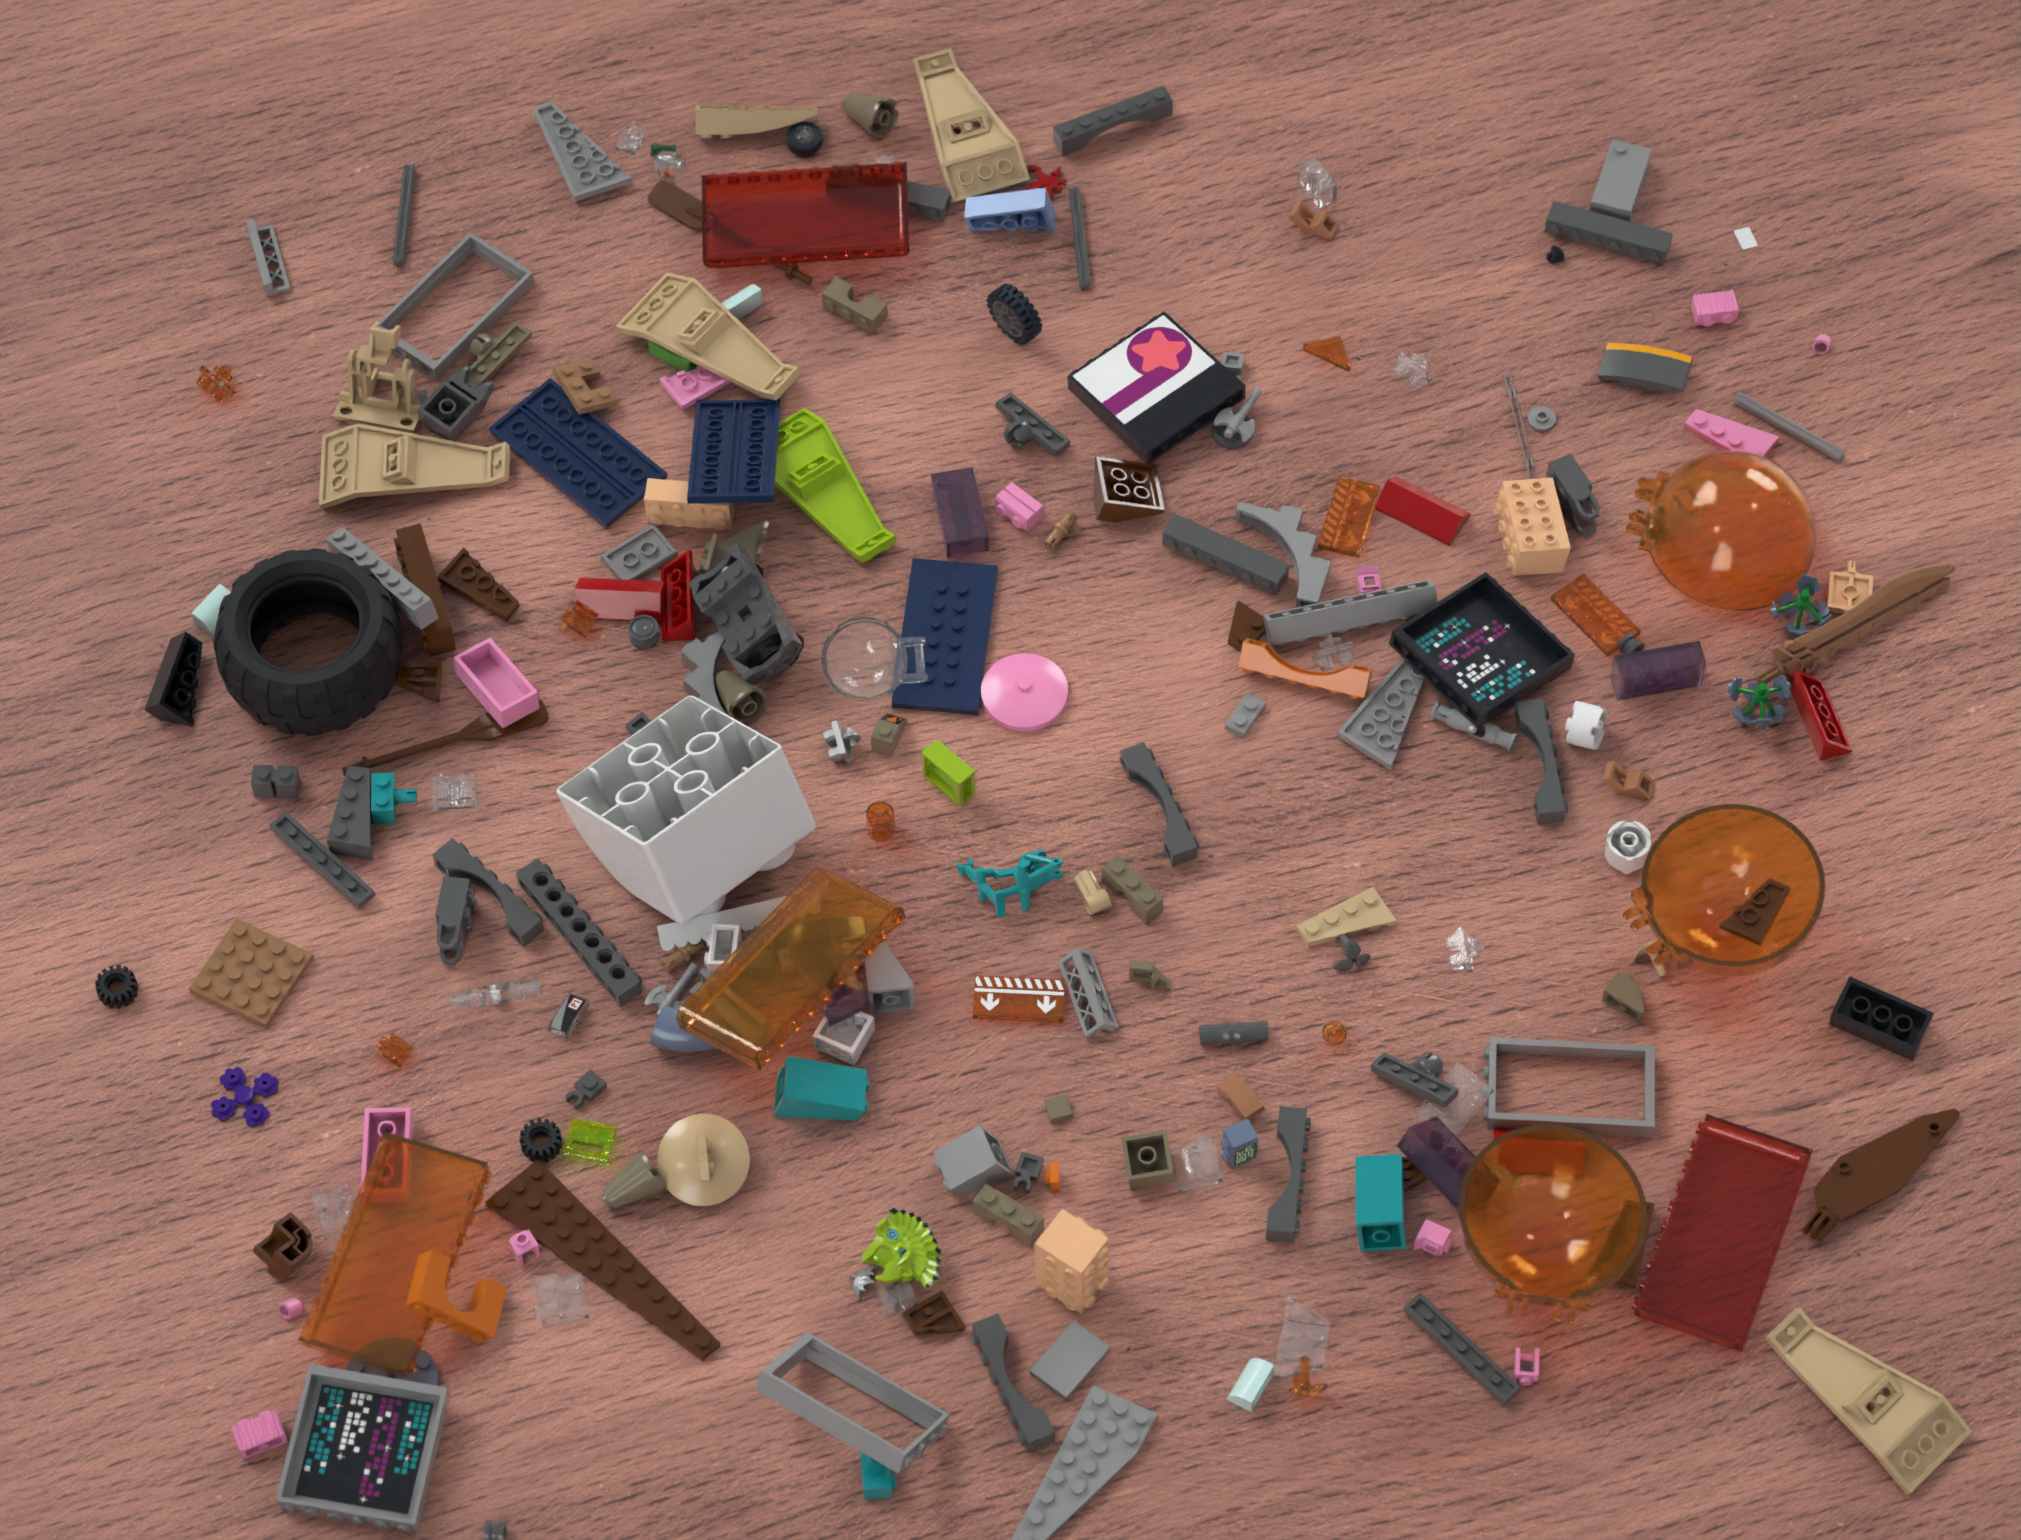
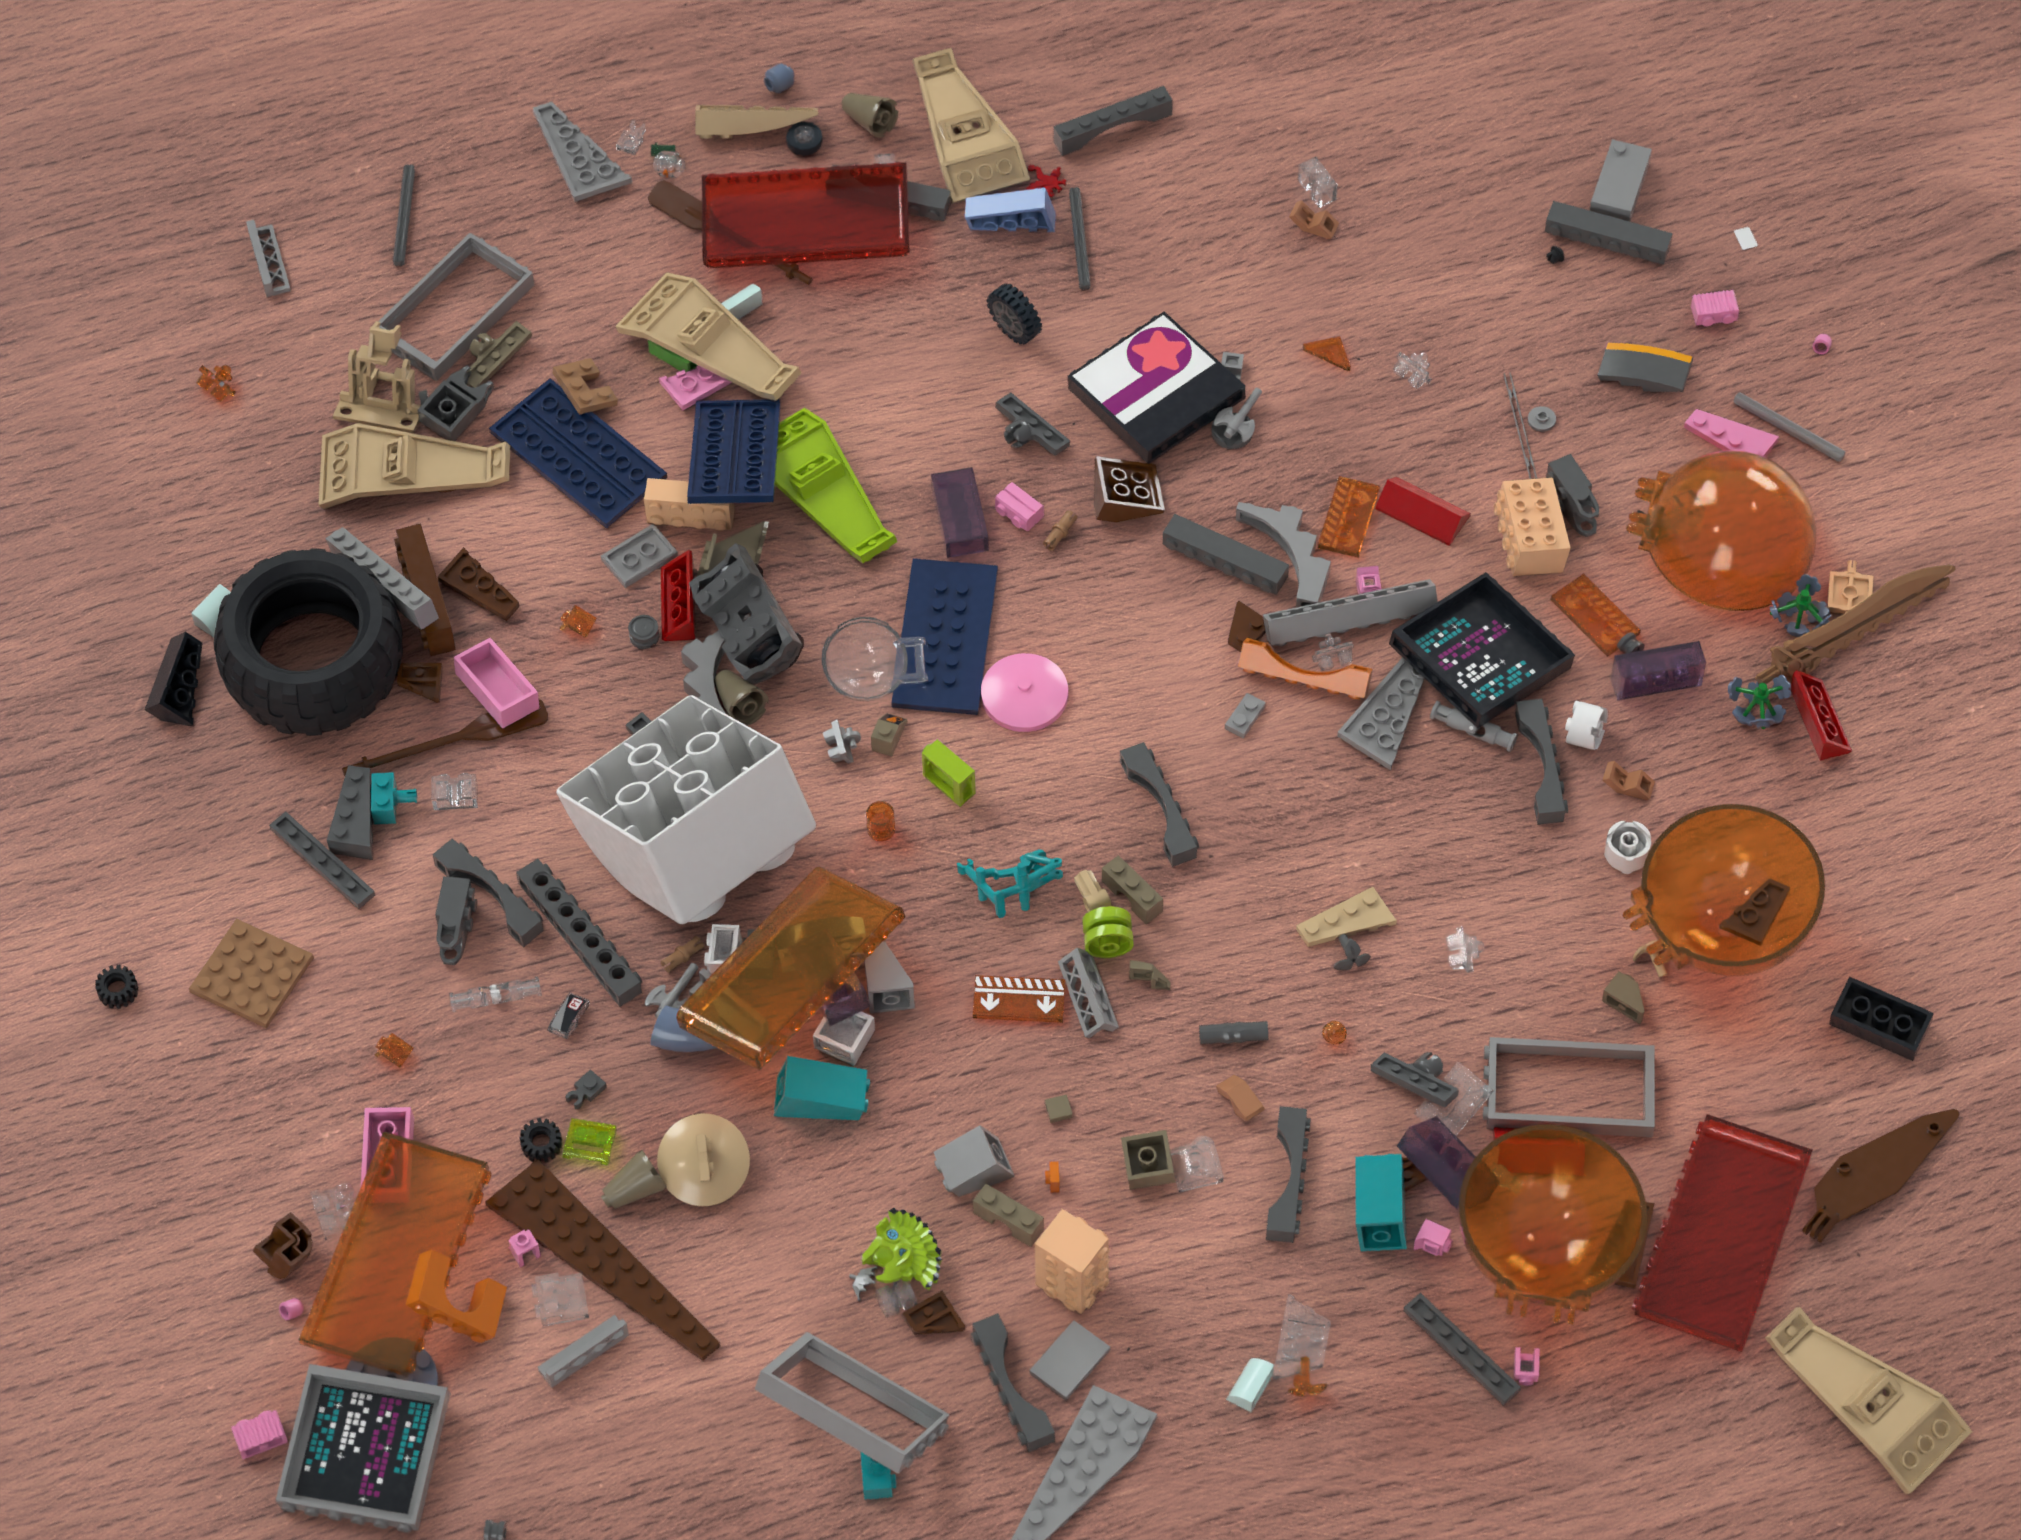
(244, 1095): dark purple plant -> none
(285, 778): dark grey piece -> none
(583, 1350): none -> light grey fence
(620, 598): slope -> none
(700, 926): white sticker -> none
(779, 78): none -> sand blue head
(866, 314): dark tan arch -> none
(1028, 1169): dark grey plate -> none
(1107, 932): none -> lime wheel
(1239, 1144): sand blue brick -> none

